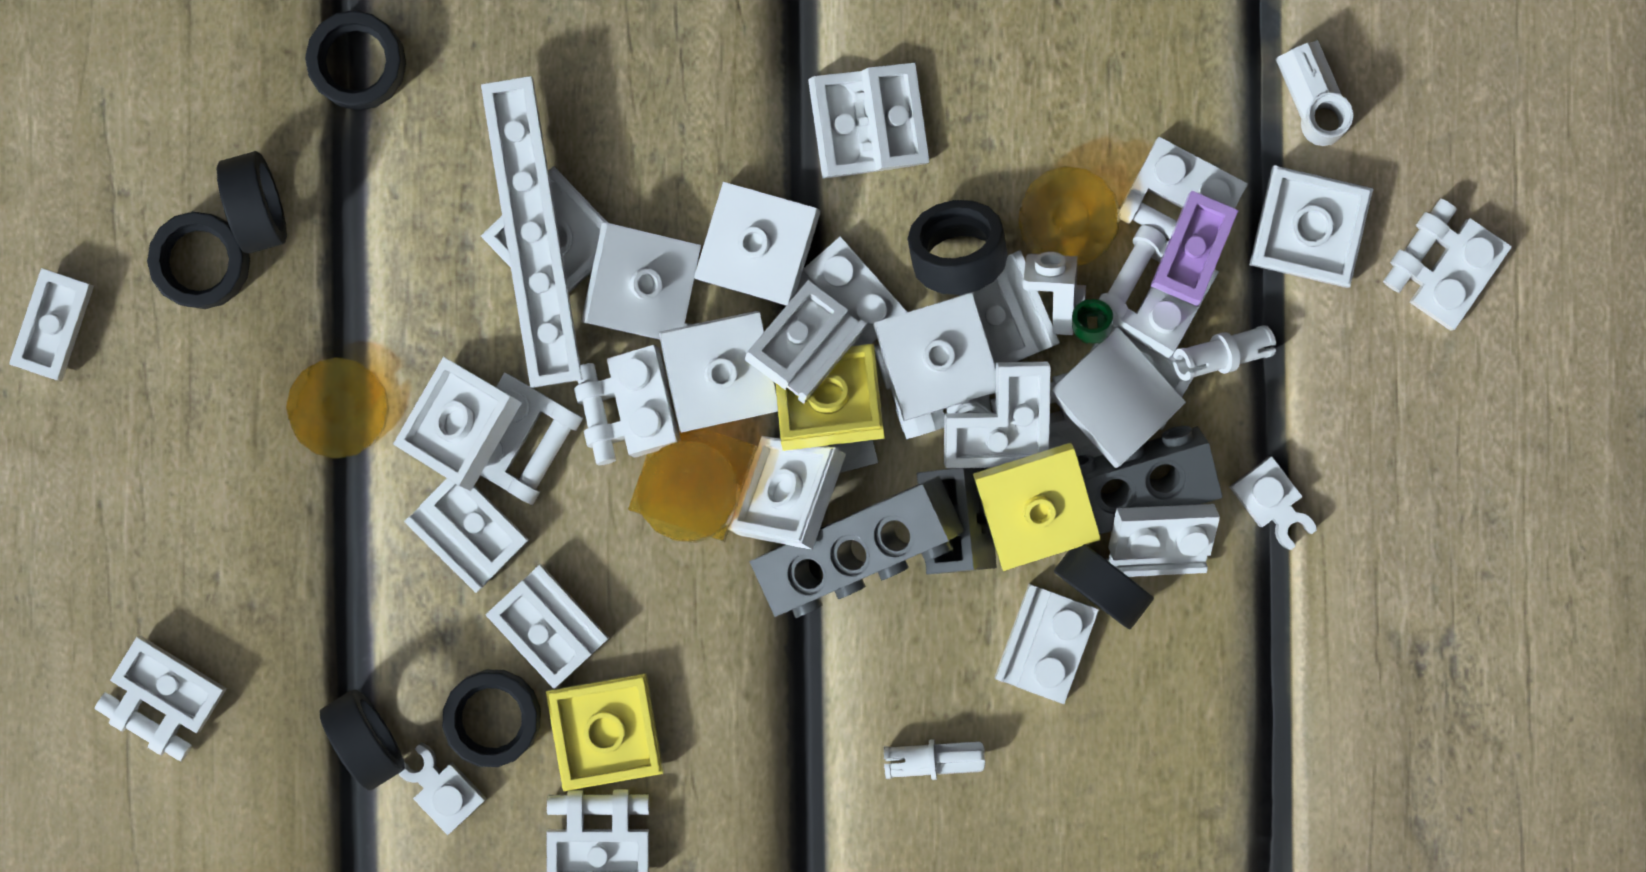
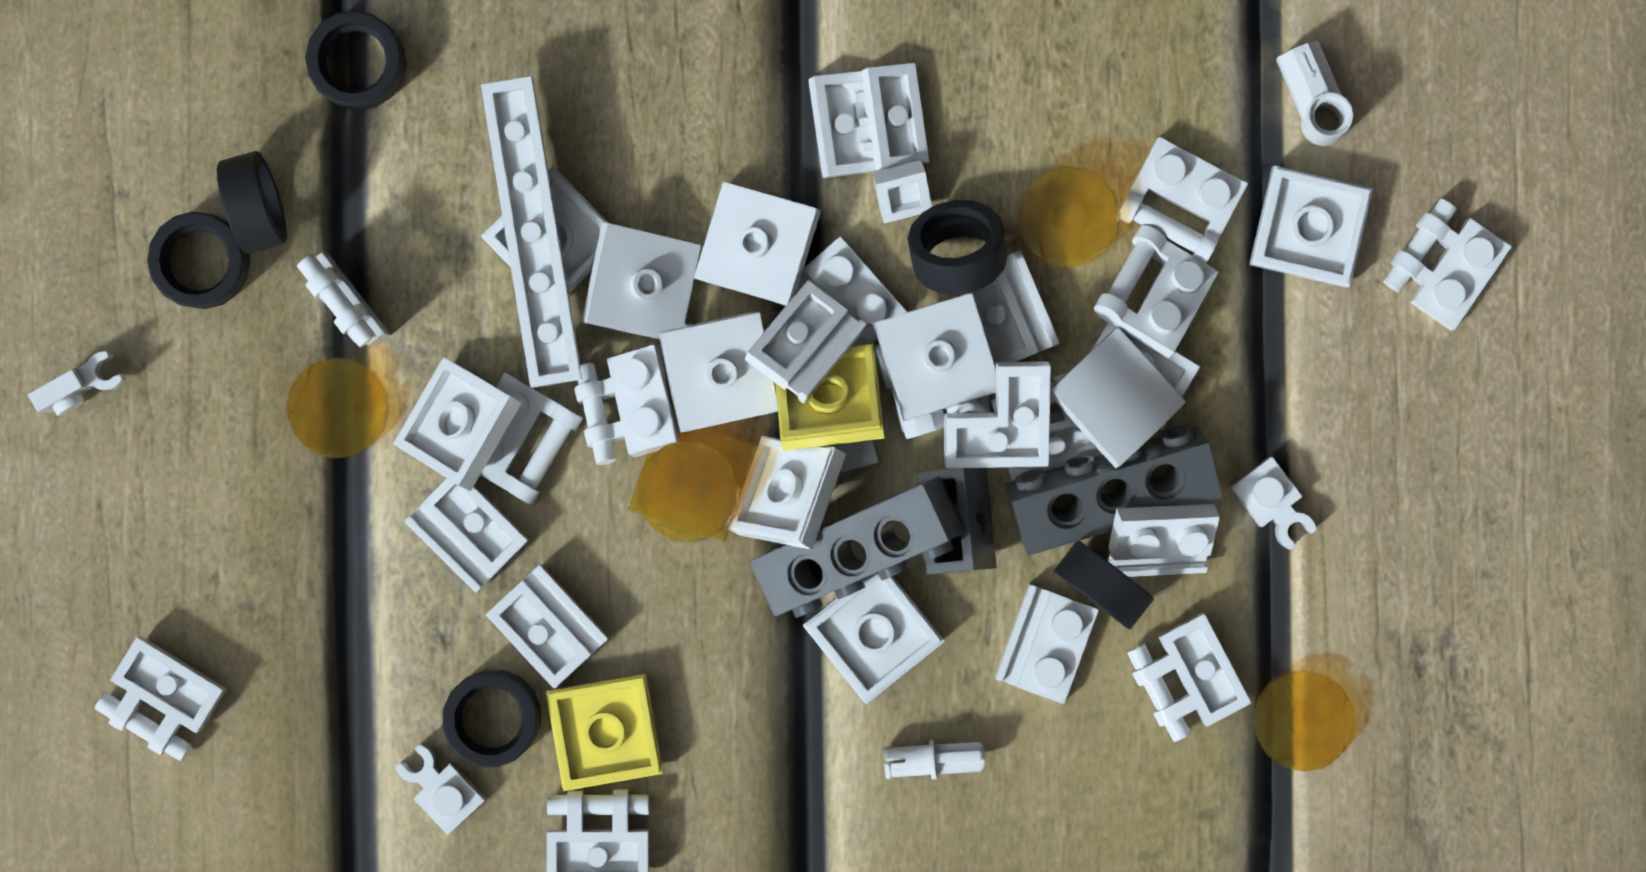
(51, 324): white plate -> none
(65, 391): none -> white plate
(343, 299): none -> white plate
(362, 739): black tyre -> none
(873, 635): none -> white plate
(902, 191): none -> white plate
(1037, 506): light yellow plate -> none
(1058, 274): white bracket -> none
(1092, 308): dark green hinge -> none
(1194, 248): lavender plate -> none
(1203, 671): none -> white plate
(1224, 352): white pin -> none
(1304, 720): none -> clear yellow tile

